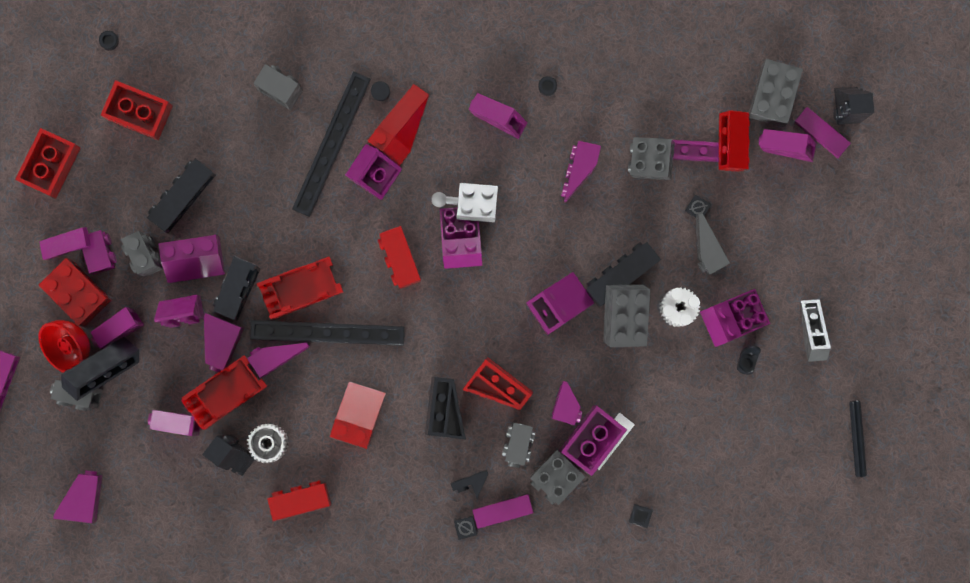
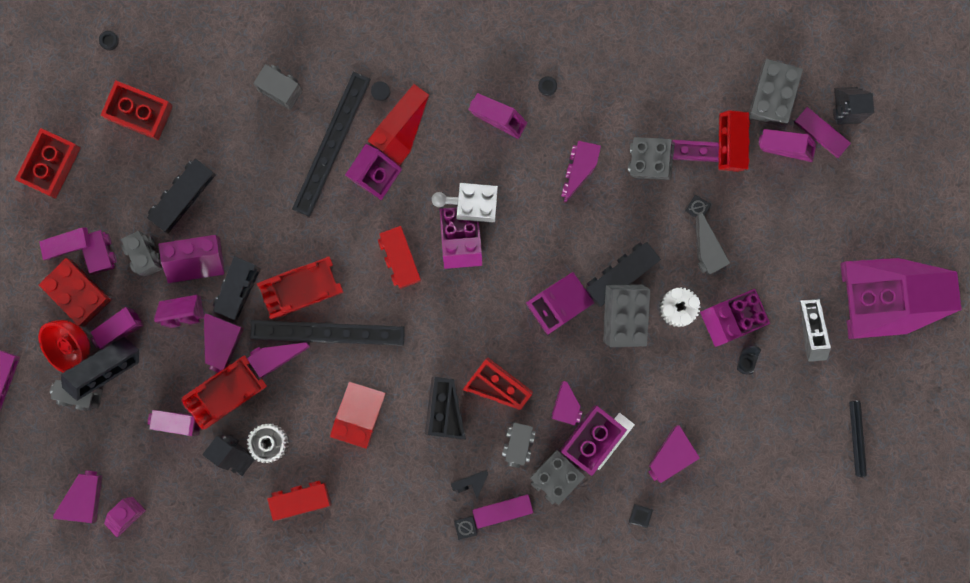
(123, 515): none -> magenta slope
(672, 456): none -> magenta slope
(897, 296): none -> magenta wedge

